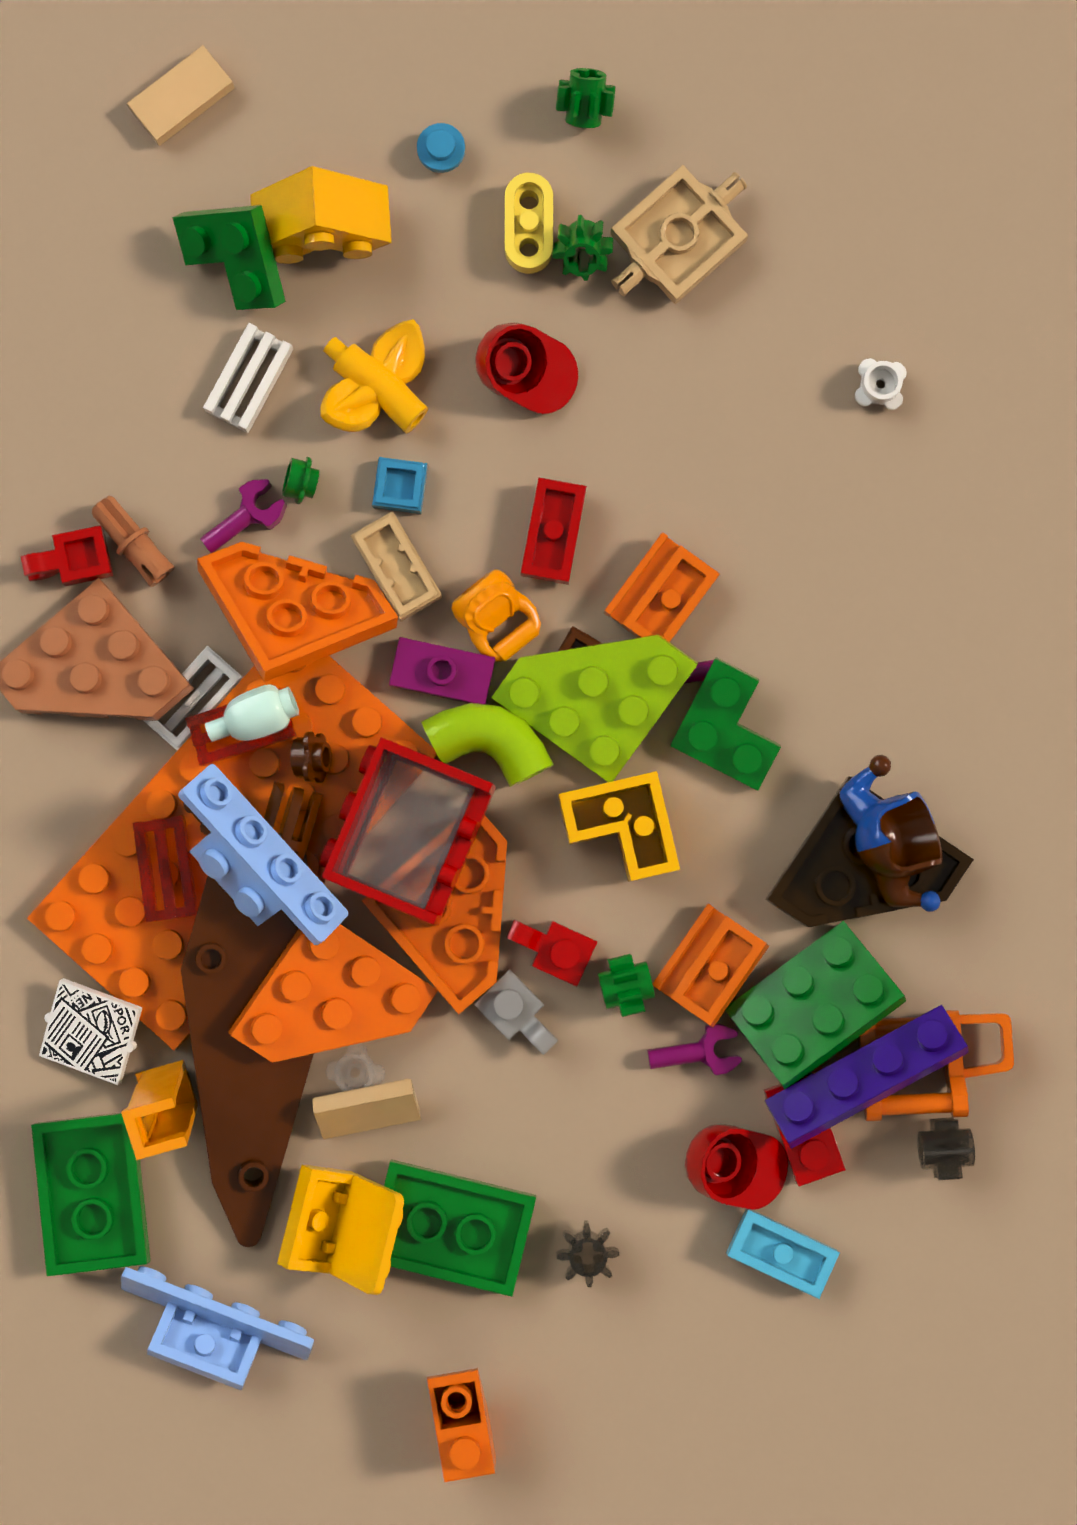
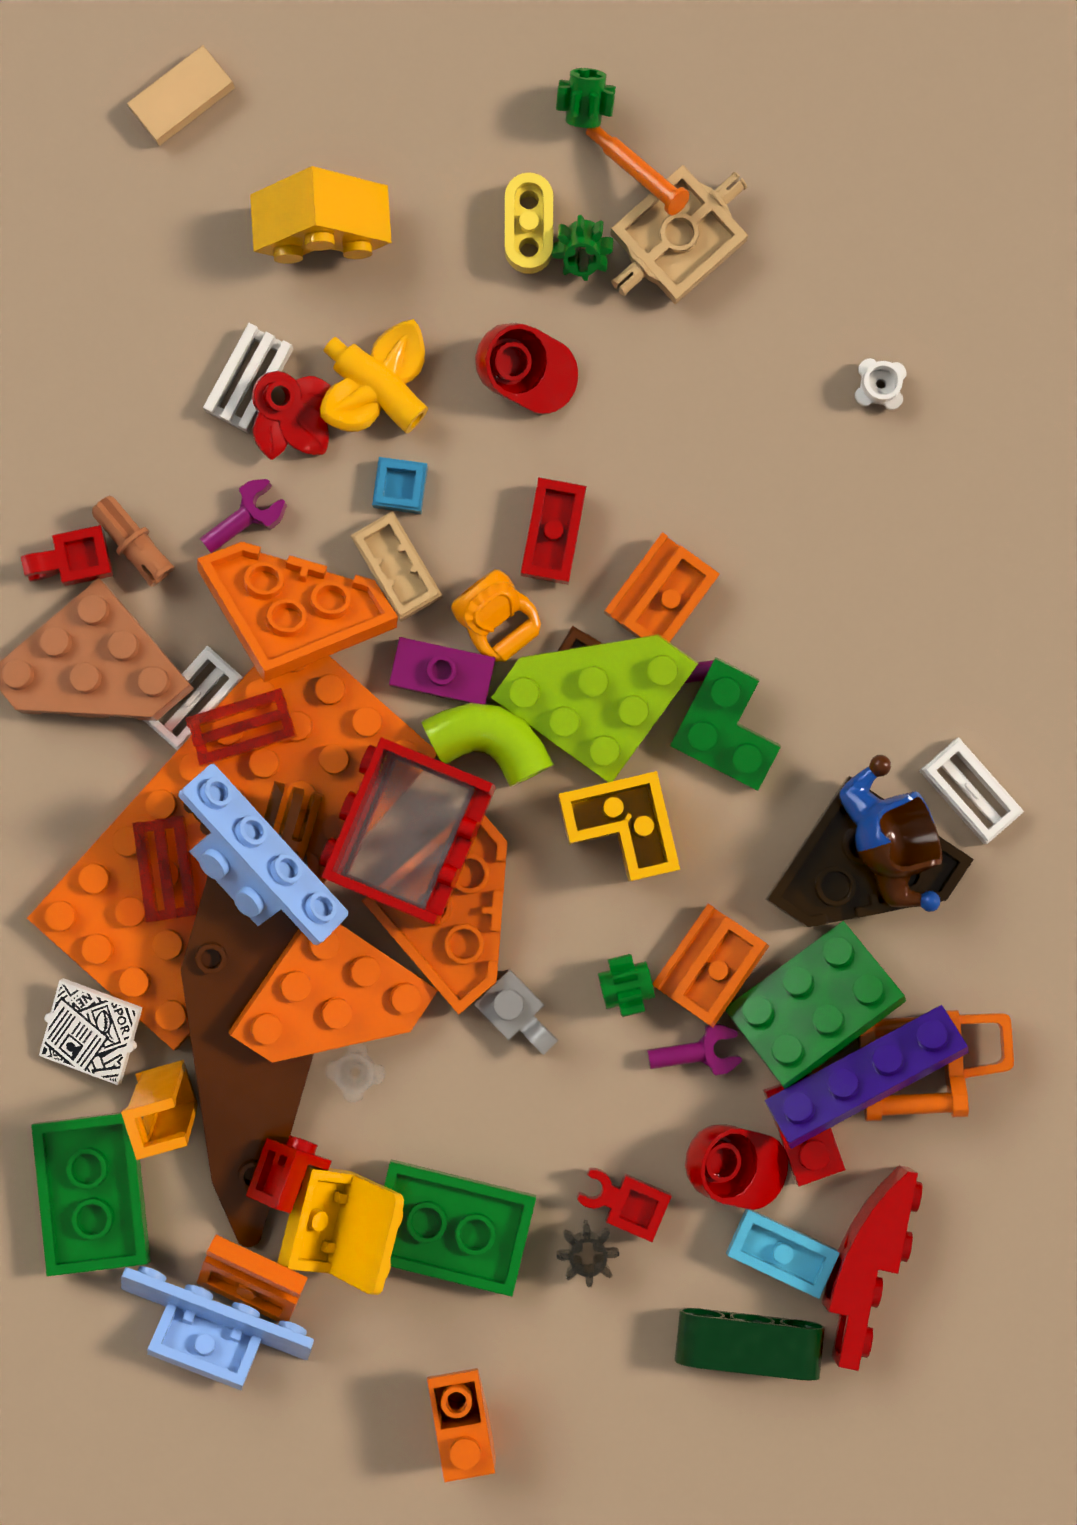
(243, 244): green plate -> none
(251, 1279): none -> orange plate
(255, 714): light aqua plant -> none
(282, 1170): none -> red bracket
(295, 420): none -> red plate
(300, 480): green plate -> none
(311, 757): reddish brown plate -> none
(366, 1108): tan tile -> none
(441, 147): dark azure plate -> none
(559, 951): red plate -> none
(632, 1205): none -> red plate
(673, 198): none -> orange piece
(749, 1344): none -> dark green beam
(872, 1243): none -> red slope
(943, 760): none -> white tile
(946, 1148): clear smoke gear -> none

